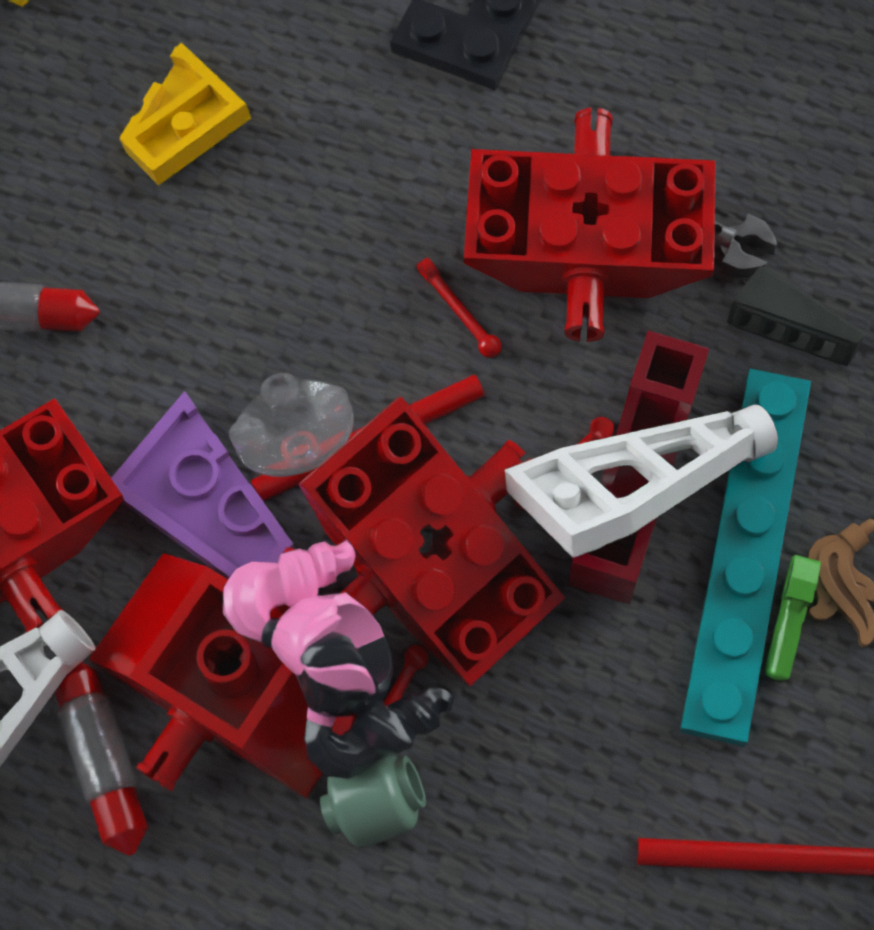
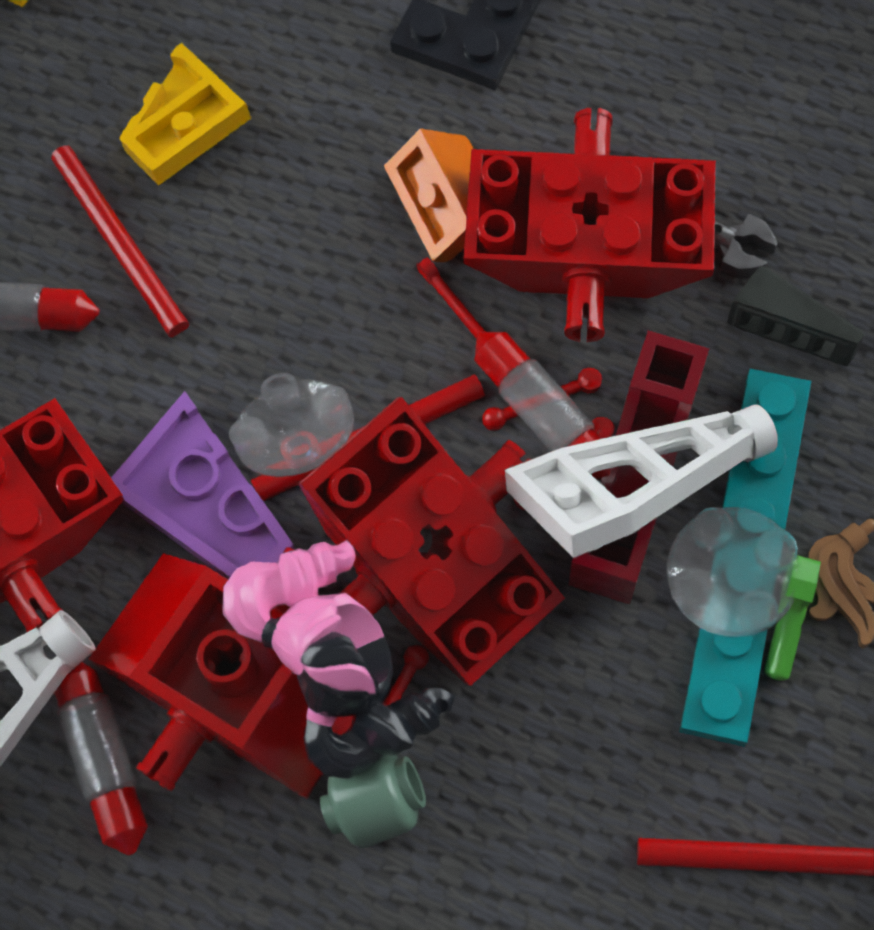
(119, 241): none -> red bar
(434, 186): none -> orange panel
(534, 394): none -> clear piece
(588, 381): none -> red hinge
(732, 571): none -> clear dish

